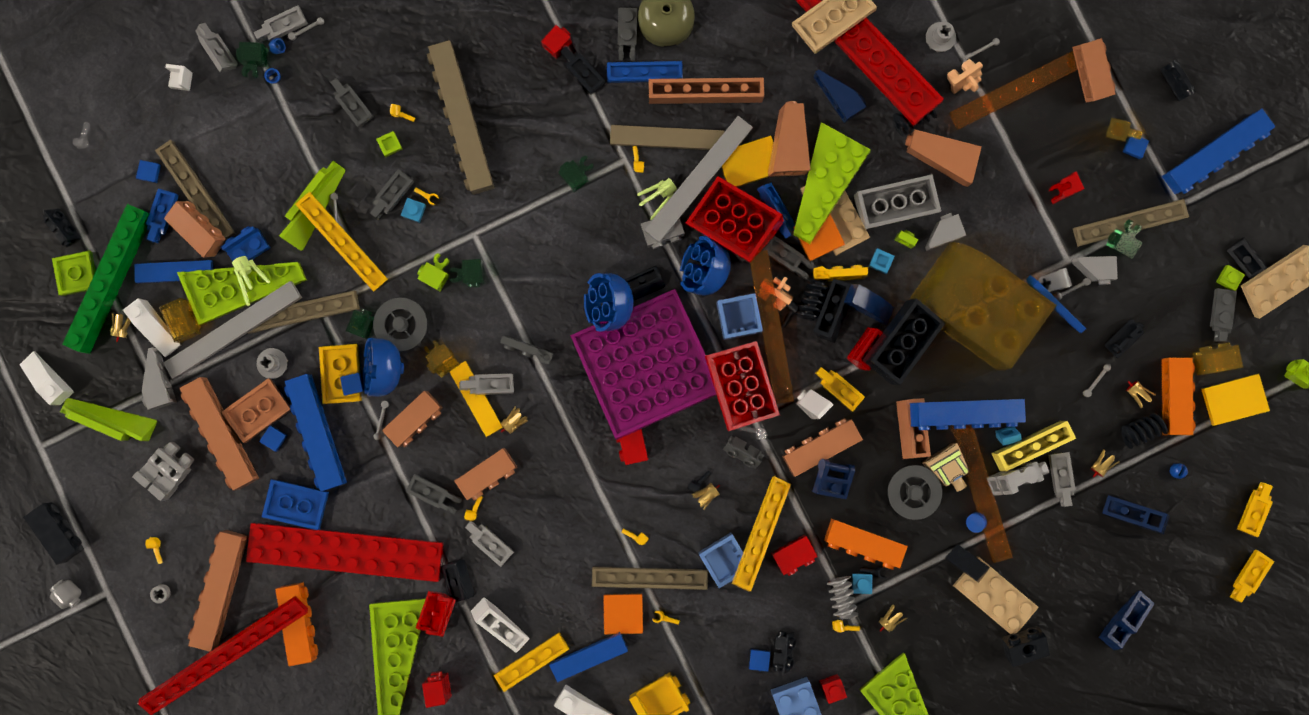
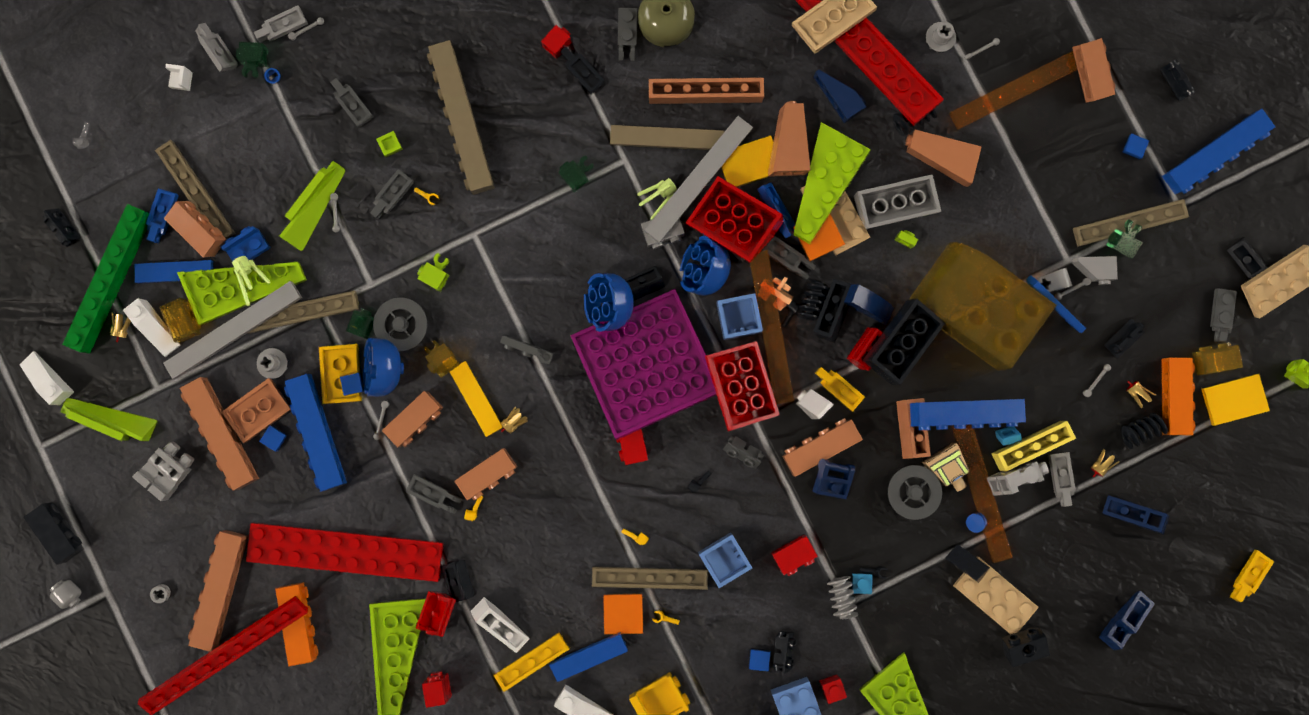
(74, 272): lime tile -> none
(148, 171): blue tile -> none
(154, 543): yellow hand -> none
(156, 383): light grey slope -> none
(277, 42): blue hinge -> none
(295, 504): blue plate -> none
(341, 241): yellow tile -> none
(395, 112): yellow hand -> none
(413, 210): dark azure plate -> none
(471, 272): clear green brick -> none
(488, 384): light grey hinge -> none
(489, 543): light grey hinge -> none
(638, 165): yellow hand -> none
(643, 71): blue tile -> none
(708, 493): pearl gold piece -> none
(760, 432): clear hand -> none
(761, 534): yellow tile -> none
(837, 272): yellow hinge -> none
(839, 626): yellow hand -> none
(865, 543): orange brick -> none
(881, 261): dark azure plate -> none
(890, 624): pearl gold piece -> none
(946, 231): light grey slope -> none
(968, 79): light nougat hips -> none
(1067, 187): red hinge -> none
(1121, 129): clear yellow brick -> none
(1176, 468): blue hinge -> none
(1230, 278): lime plate -> none
(1256, 510): yellow hinge -> none

